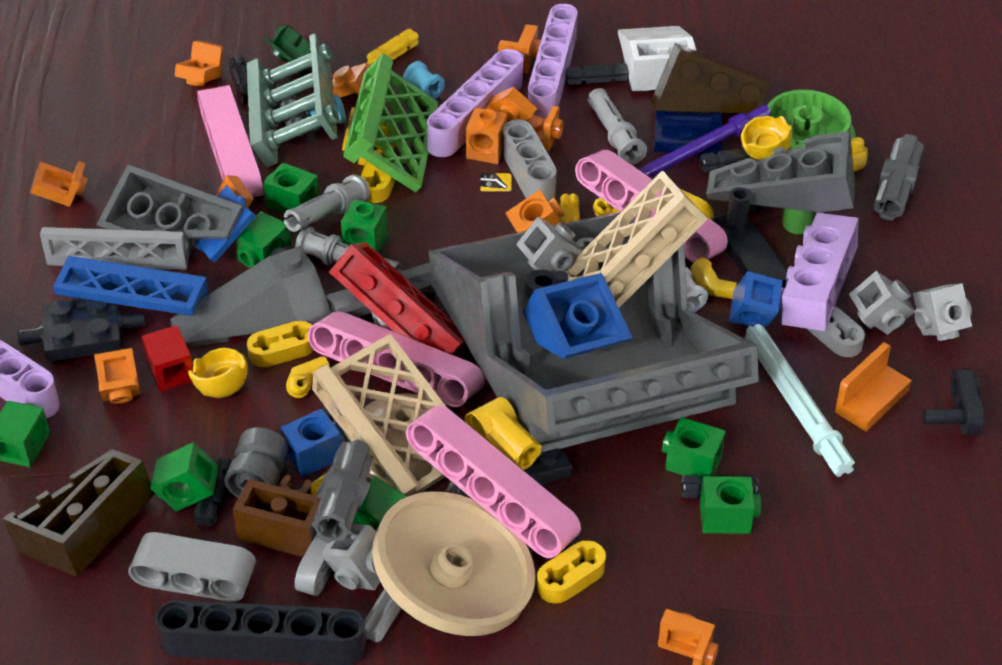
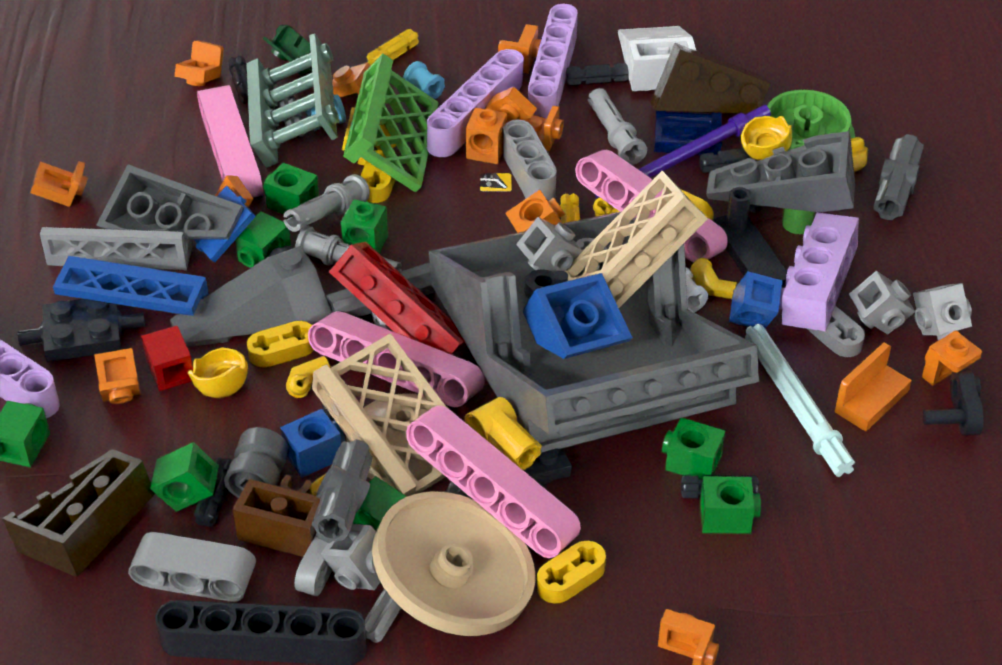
(948, 355): none -> orange bracket

